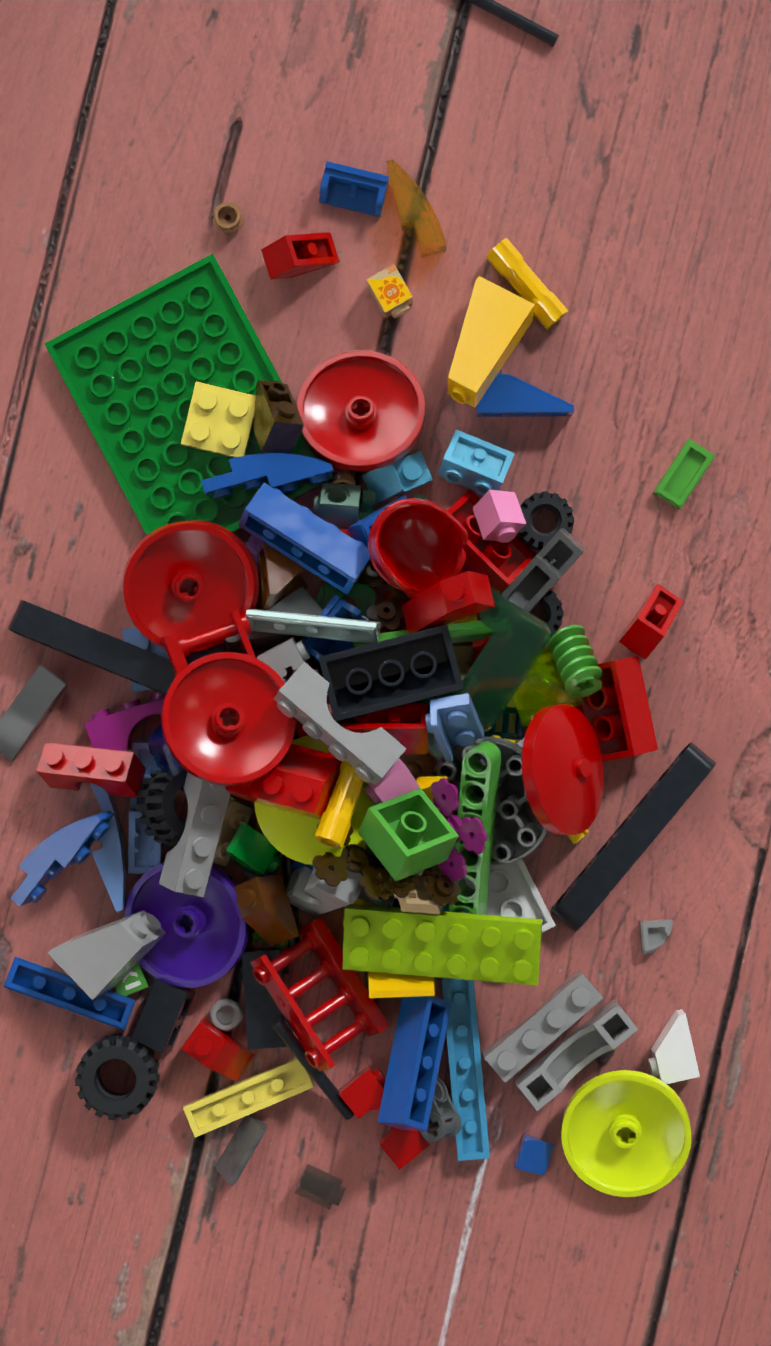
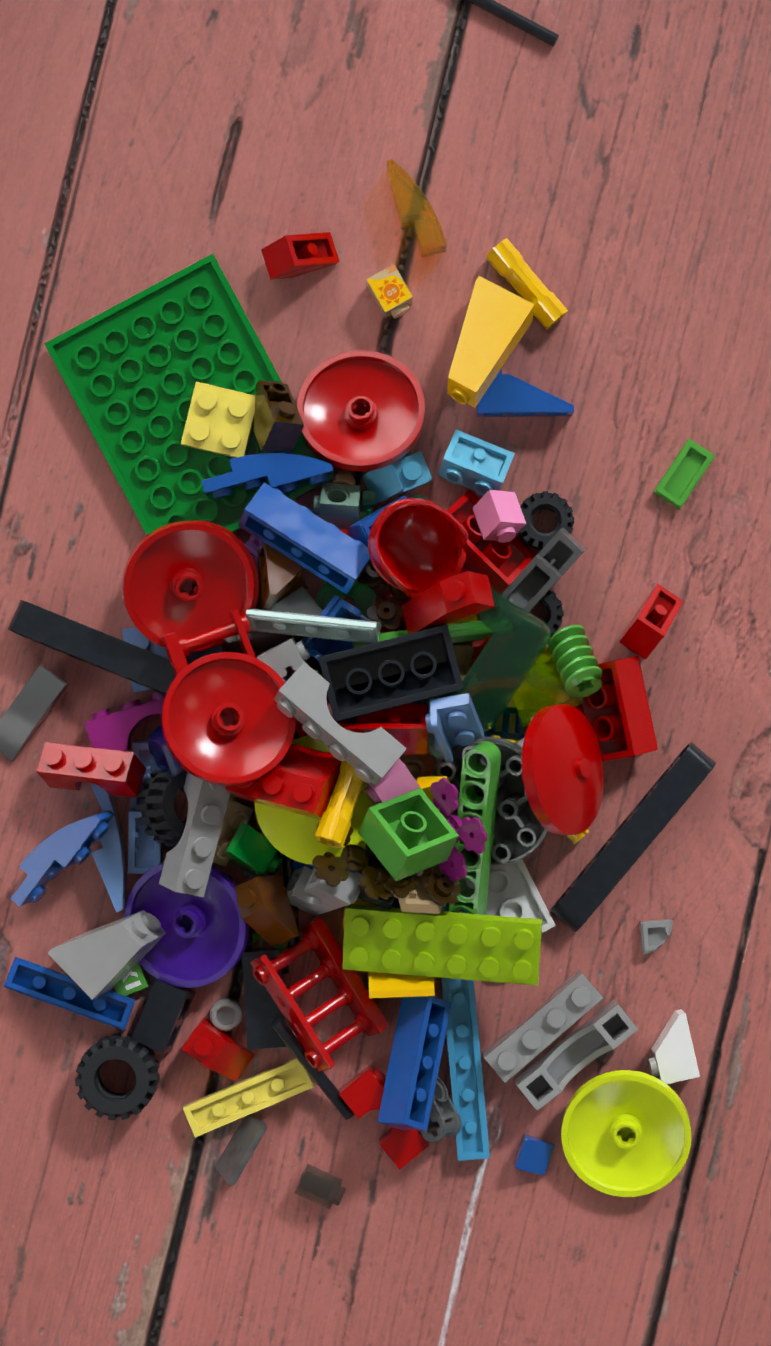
(222, 211): medium nougat plate -> none
(353, 189): blue hinge -> none

